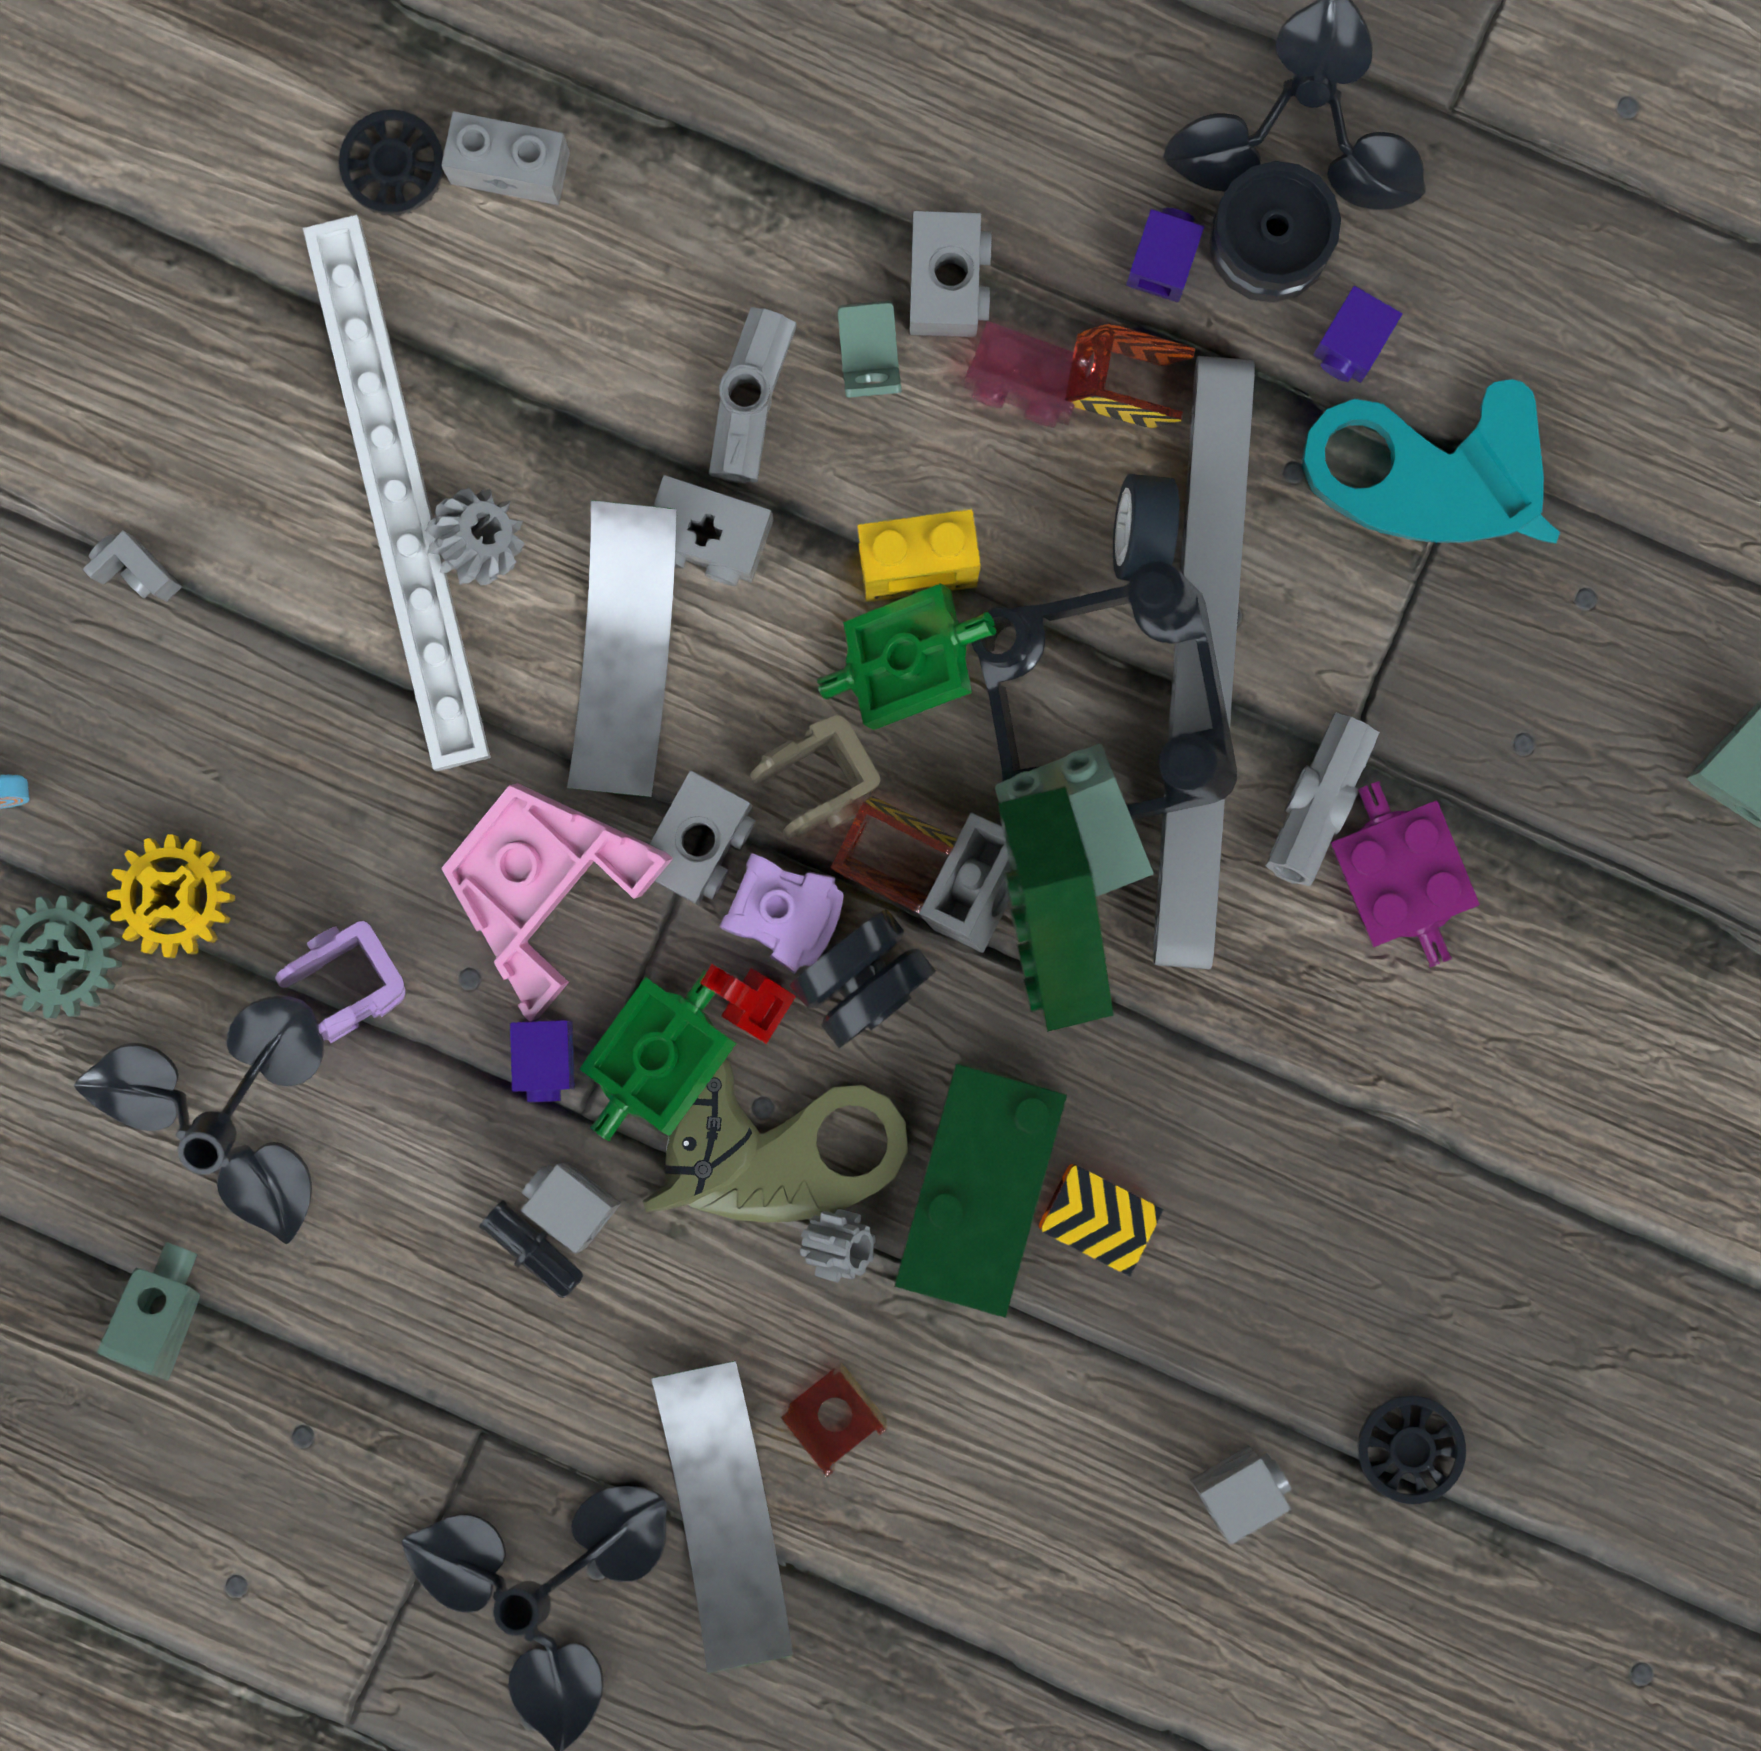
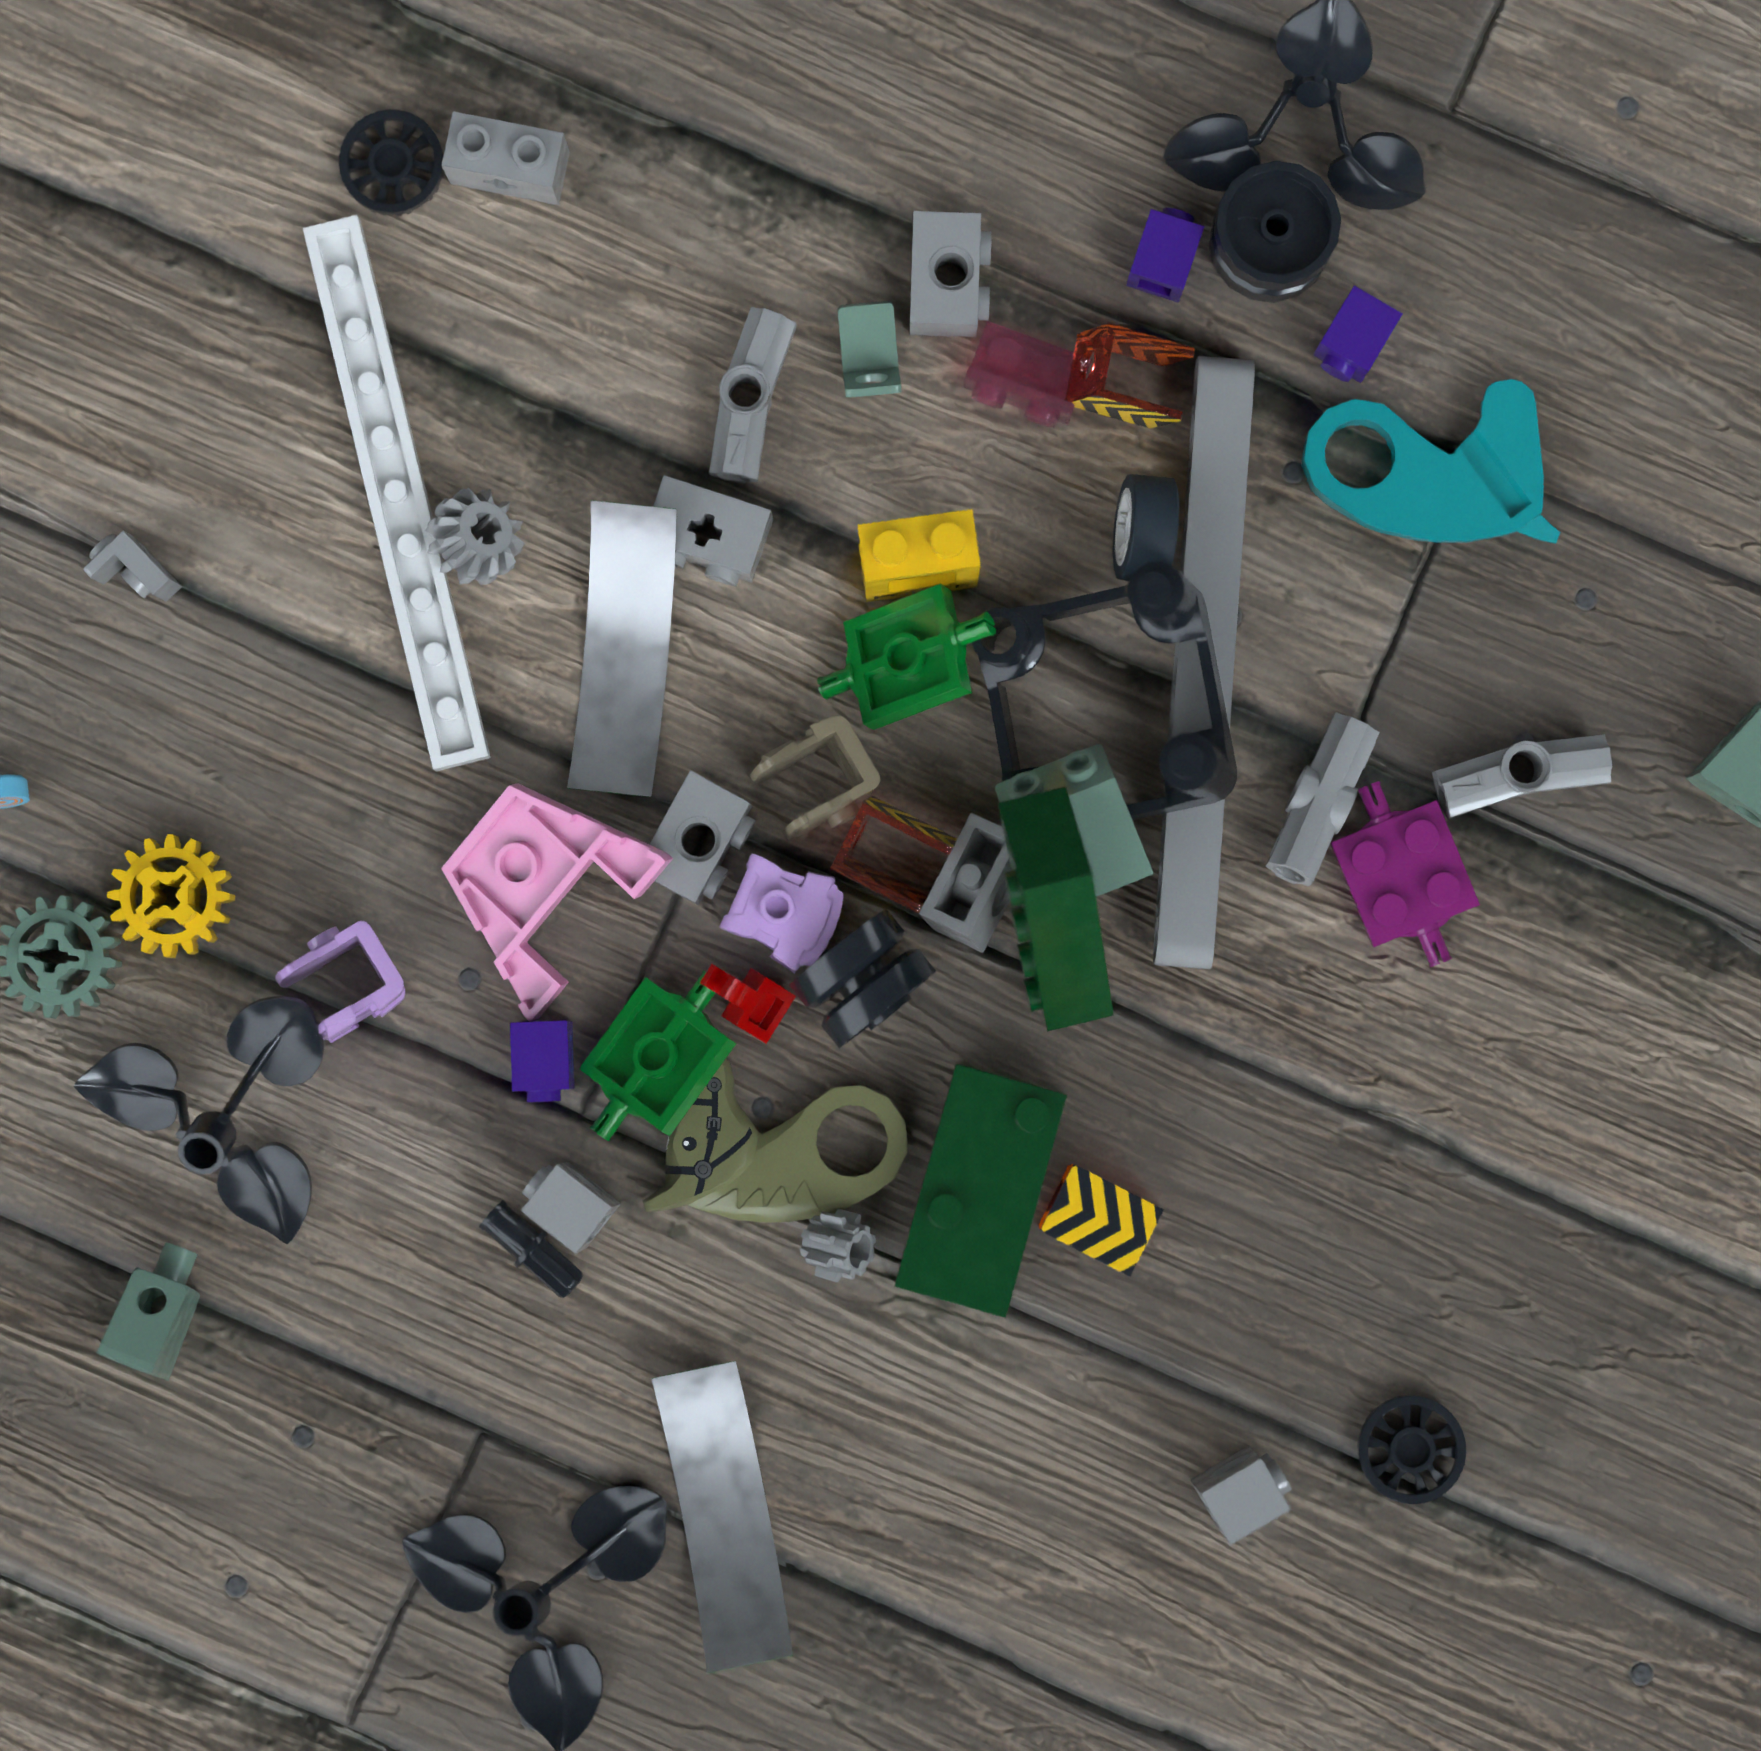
(820, 1443): clear red piece -> none
(1555, 764): none -> light grey piece

